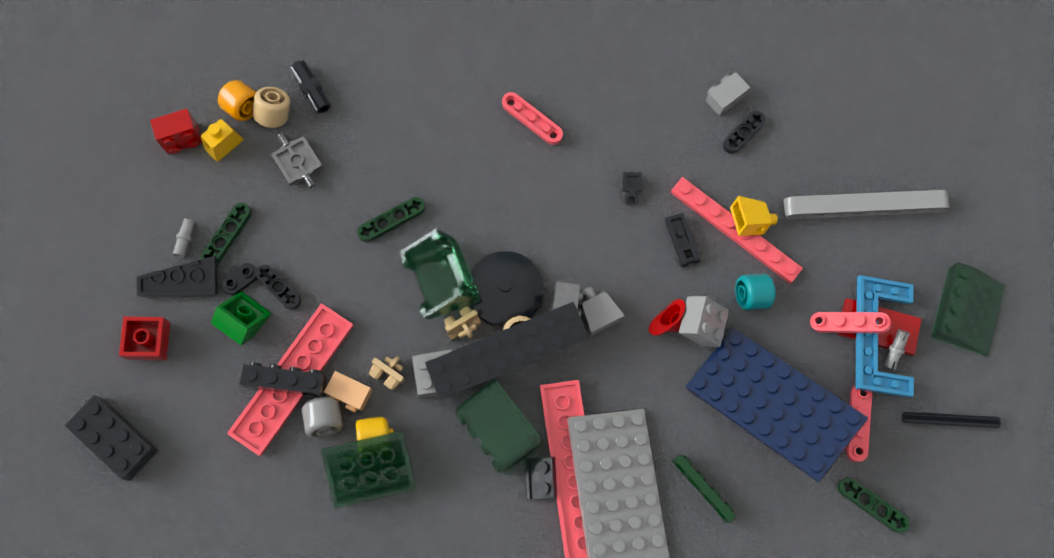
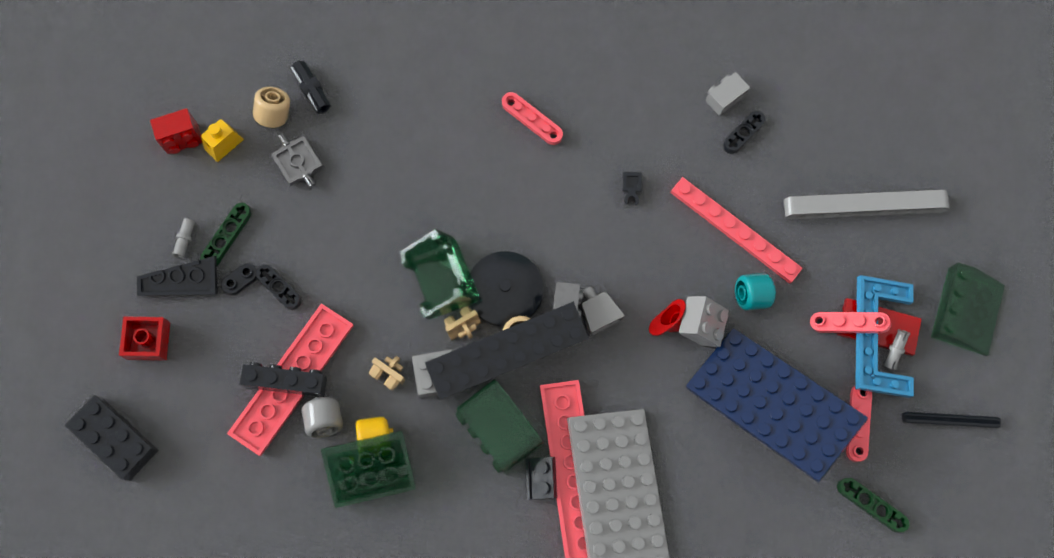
(237, 100): light orange head -> none
(240, 317): green slope -> none
(348, 392): light nougat brick -> none
(393, 222): dark green beam -> none
(682, 239): black plate -> none
(698, 480): dark green plate -> none
(751, 216): yellow torso -> none

